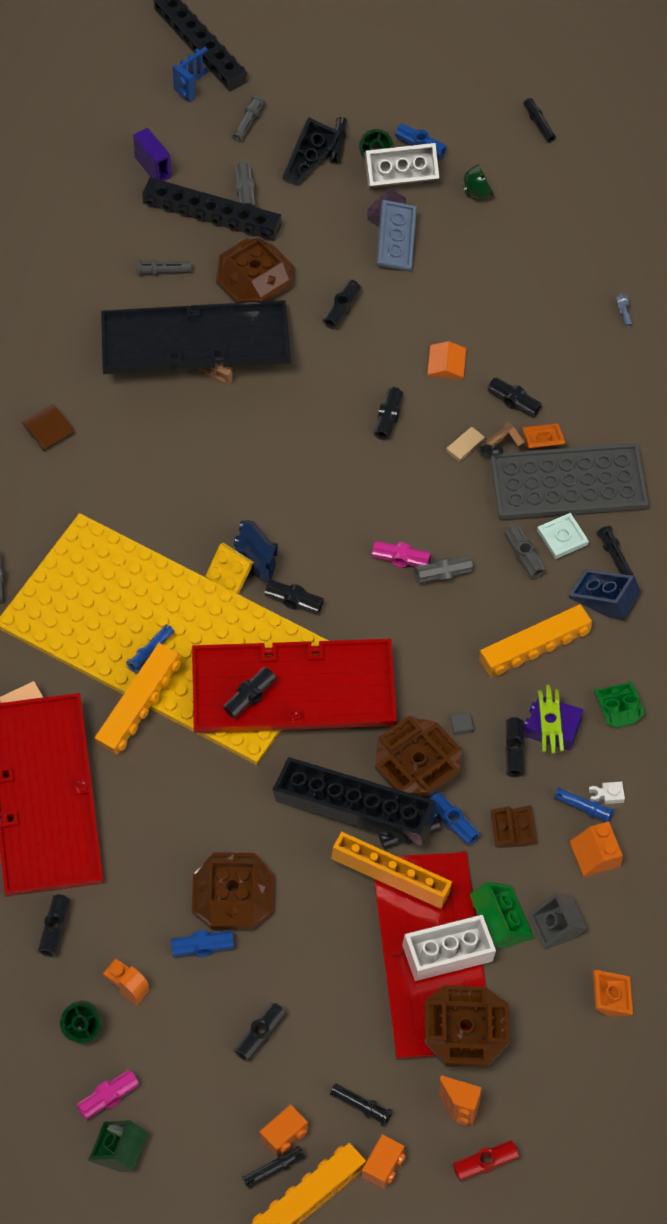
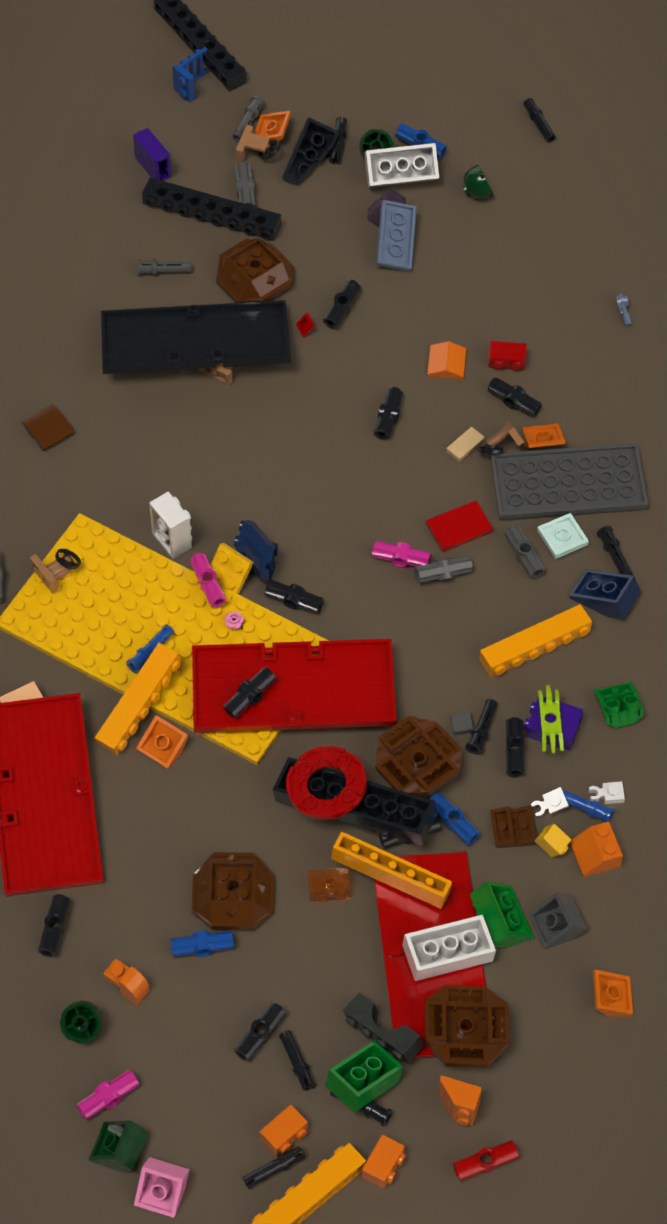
(56, 570): none -> medium nougat piece
(161, 1187): none -> bright pink slope
(163, 742): none -> orange slope
(171, 525): none -> white brick
(210, 588): none -> dark pink piece
(234, 625): none -> bright pink plate
(256, 142): none -> medium nougat piece
(273, 125): none -> orange slope
(300, 1068): none -> black pin
(305, 324): none -> red slope
(321, 758): none -> red plate
(329, 885): none -> clear orange brick
(364, 1076): none -> green brick
(401, 1041): none -> pearl dark grey arch
(459, 526): none -> red tile
(479, 733): none -> black pin
(507, 355): none -> red brick
(553, 802): none -> white plate
(553, 840): none -> yellow brick

